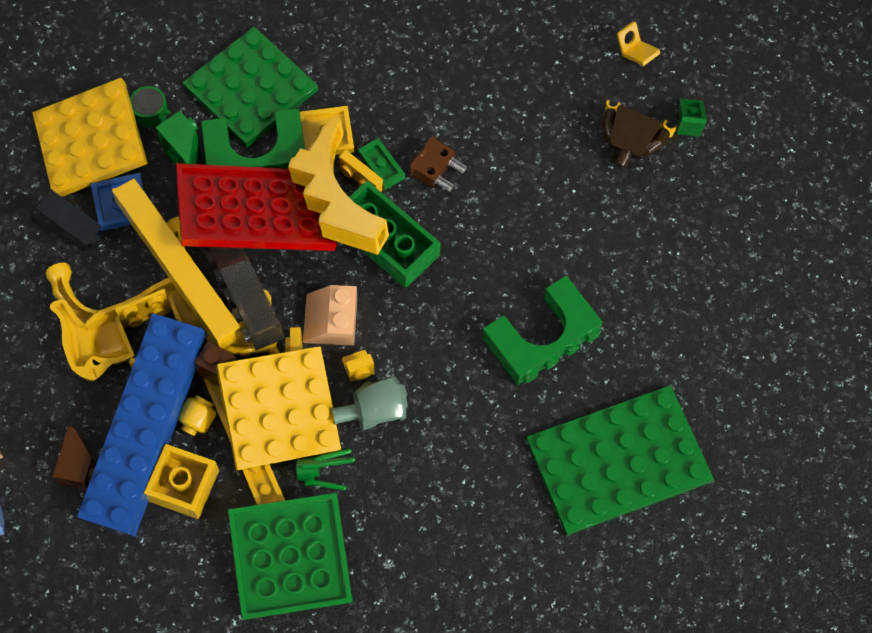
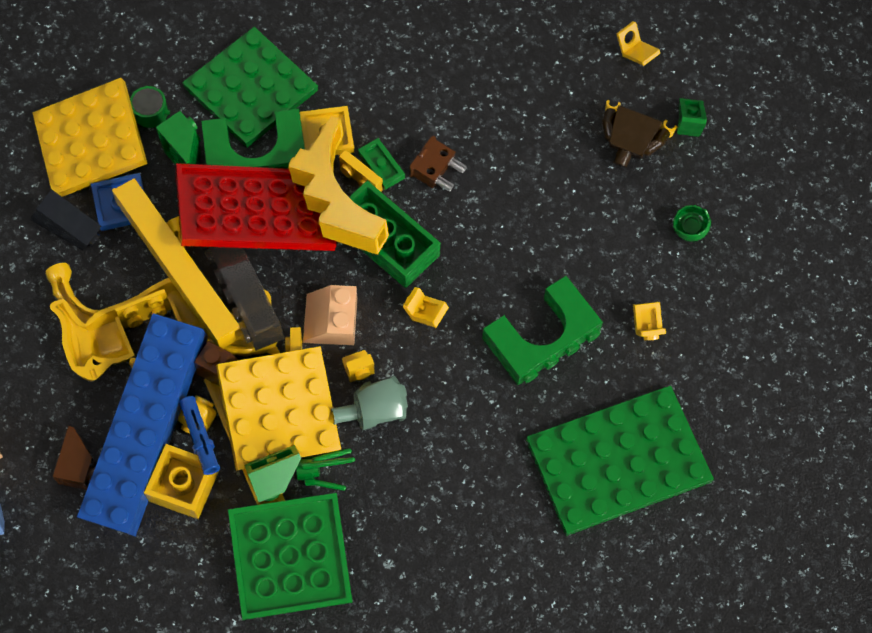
(202, 444): none -> blue pin
(273, 473): none -> slope
(424, 308): none -> yellow bracket
(648, 320): none -> yellow bracket
(692, 223): none -> green hair

